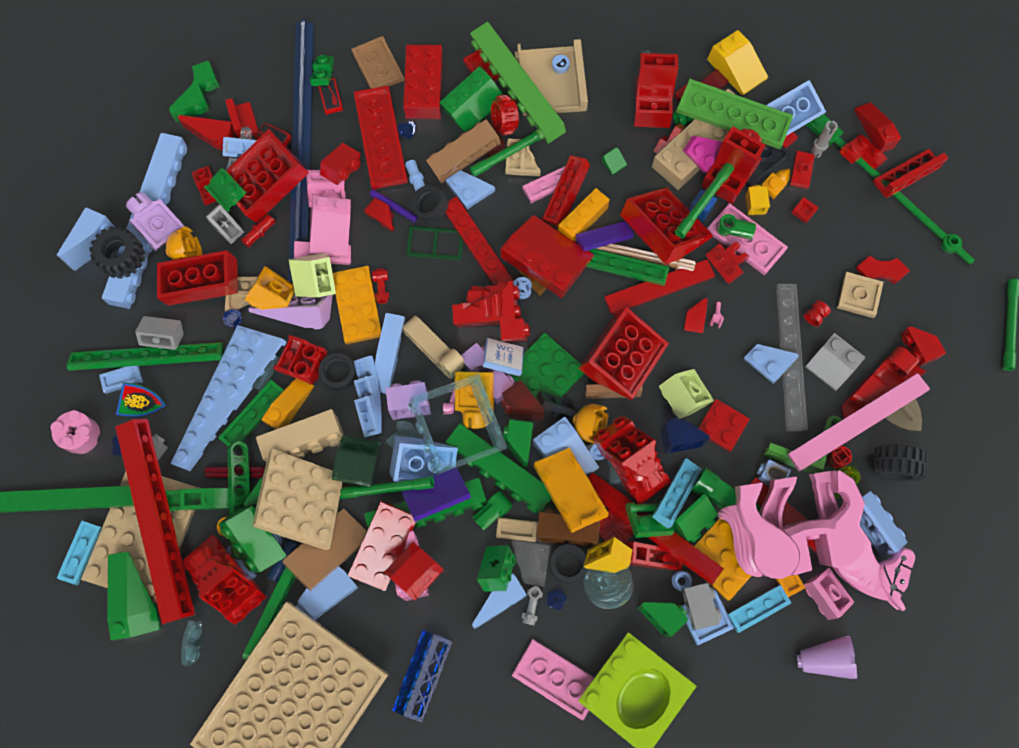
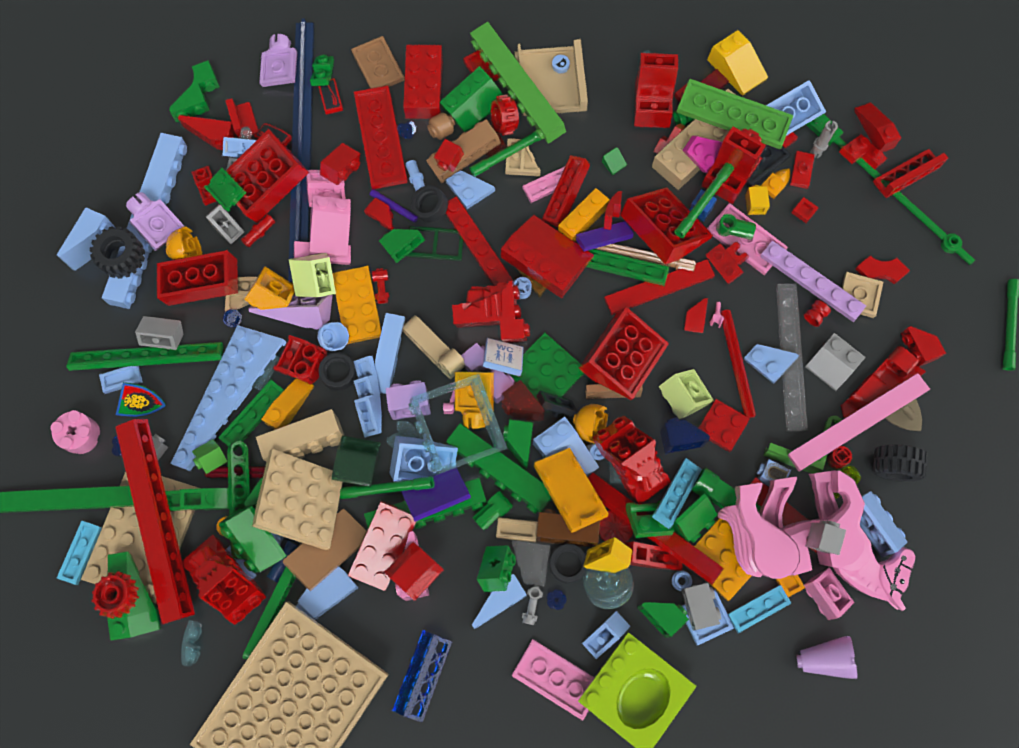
(104, 594): none -> red gear
(208, 456): none -> bright green brick
(278, 63): none -> lavender plate
(333, 336): none -> light blue hair
(401, 242): none -> green slope
(441, 126): none -> medium nougat head
(448, 156): none -> red brick
(606, 635): none -> light blue slope
(612, 210): none -> red slope
(738, 365): none -> red axle
(813, 281): none -> lavender plate
(826, 537): none -> light grey brick

